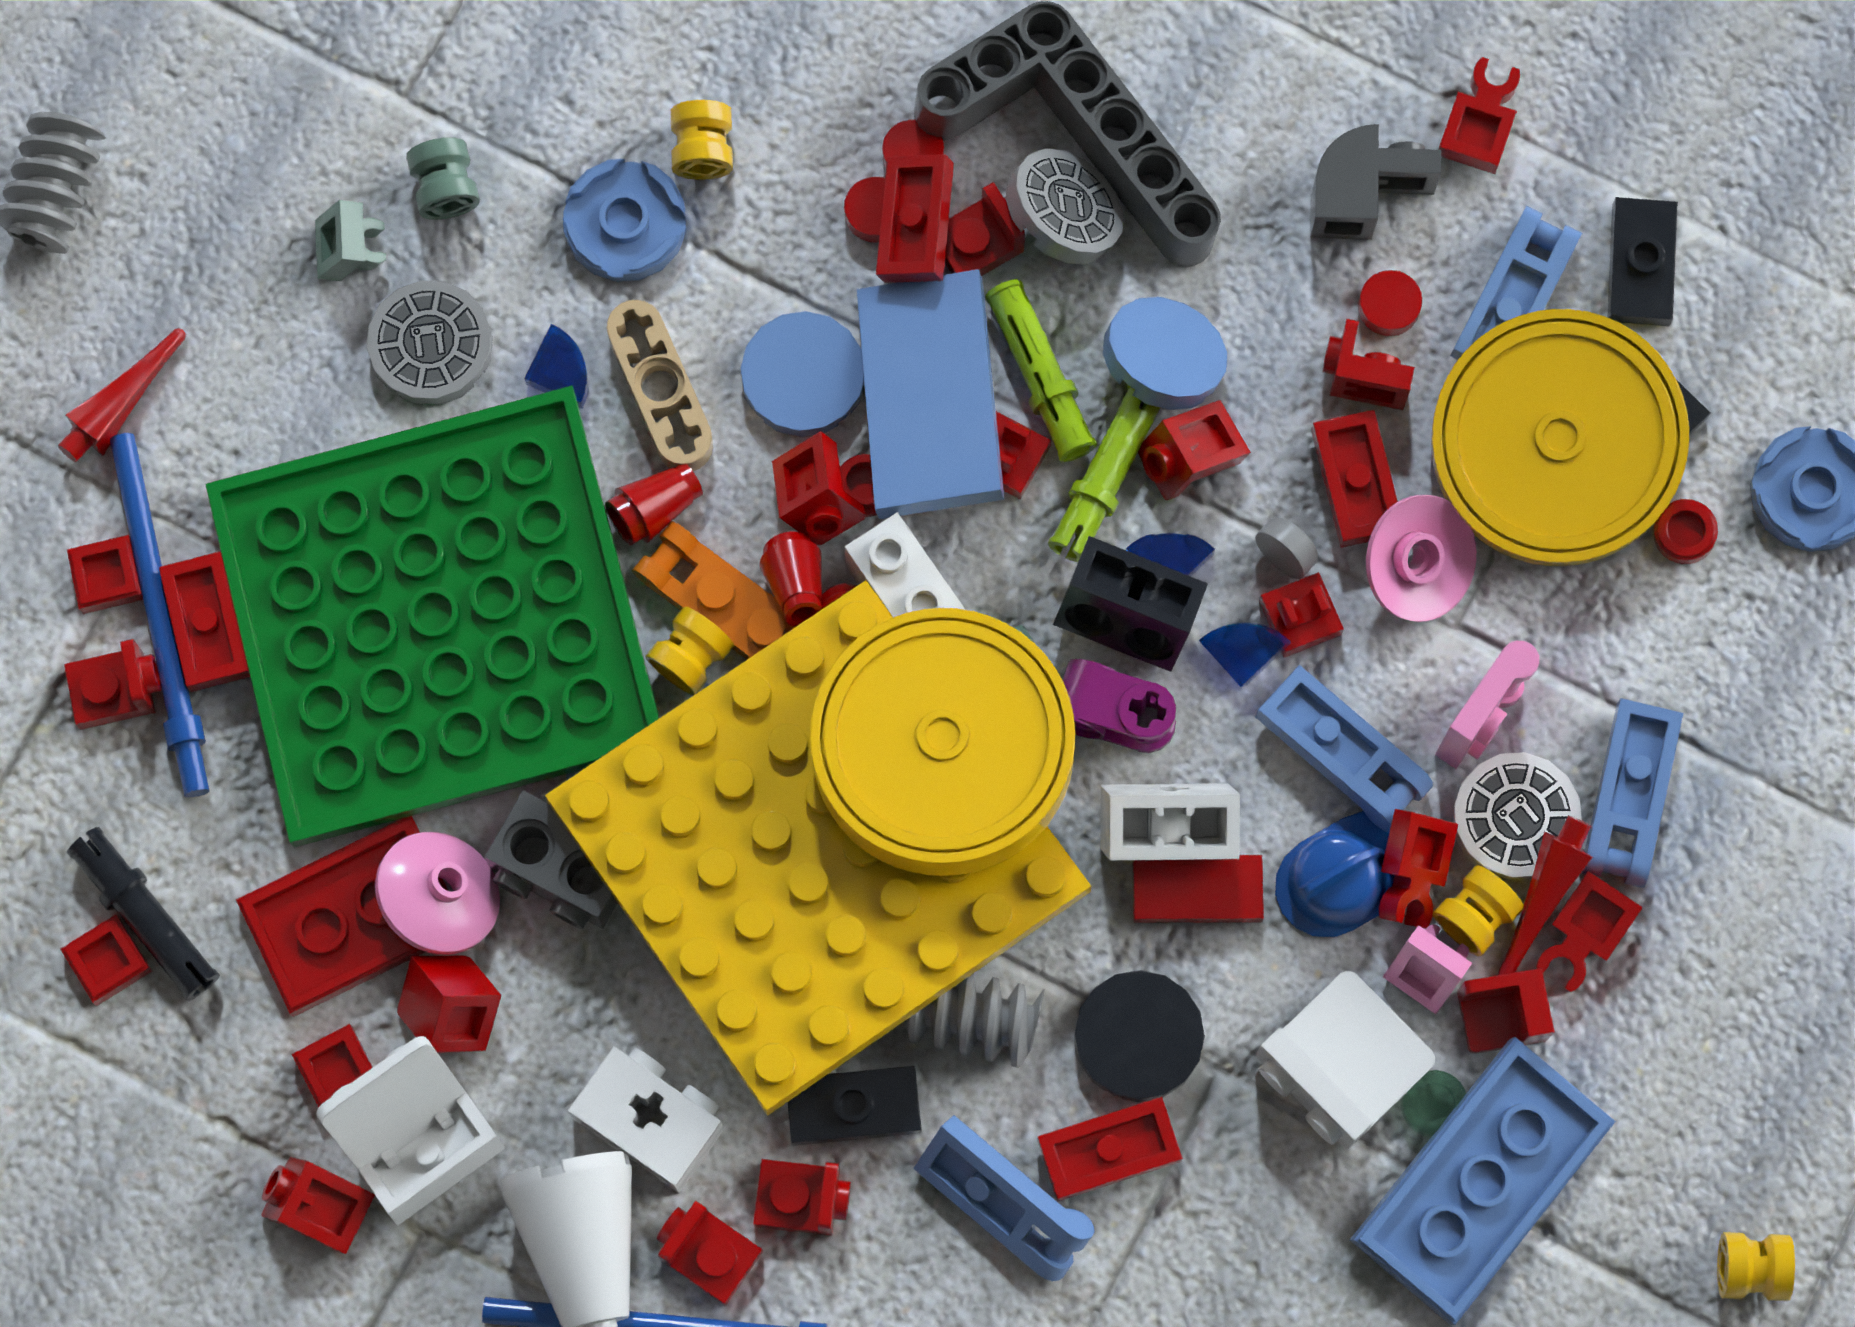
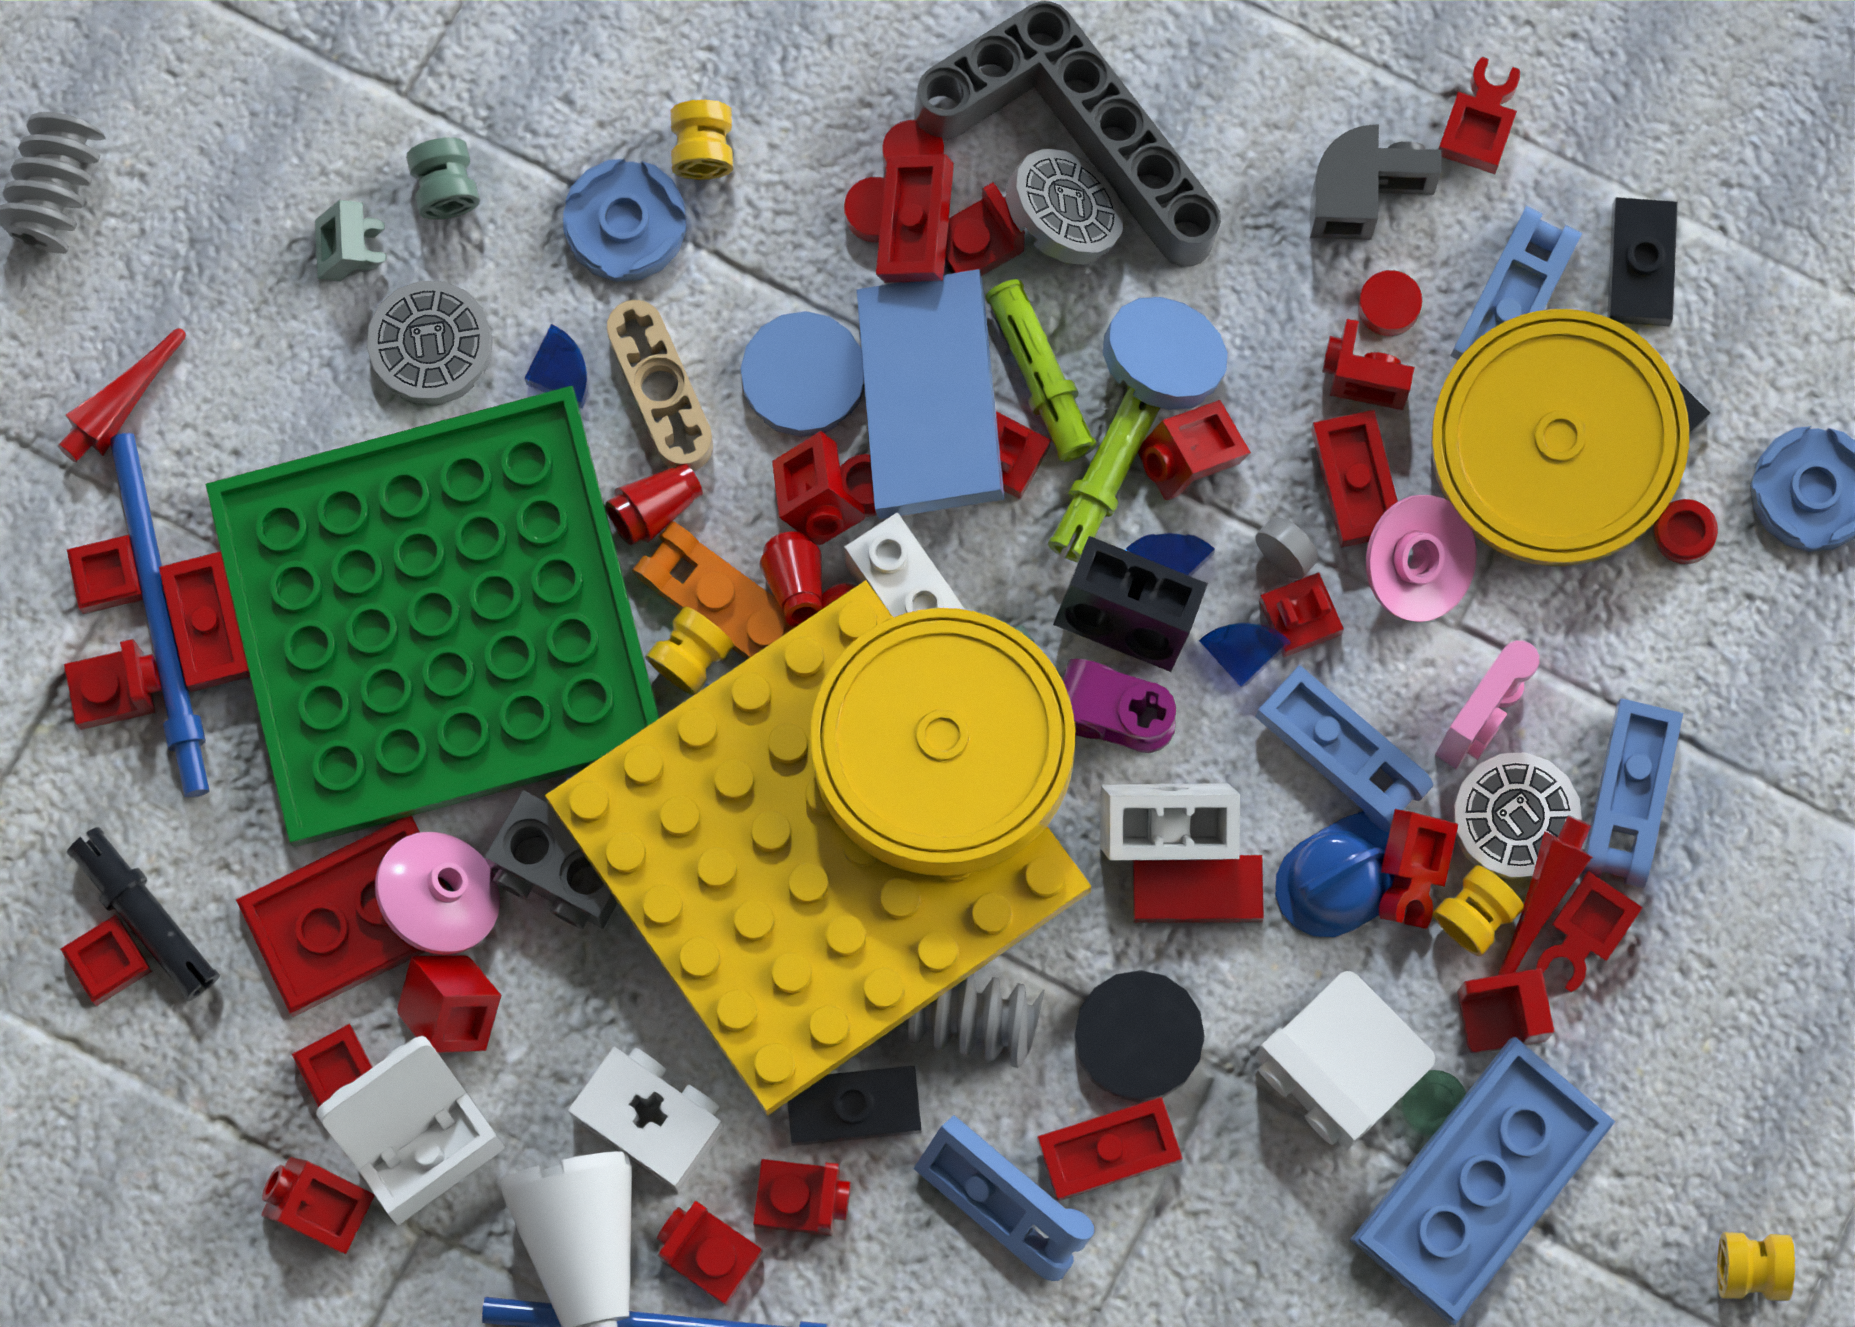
(1428, 968): bright pink tile -> none

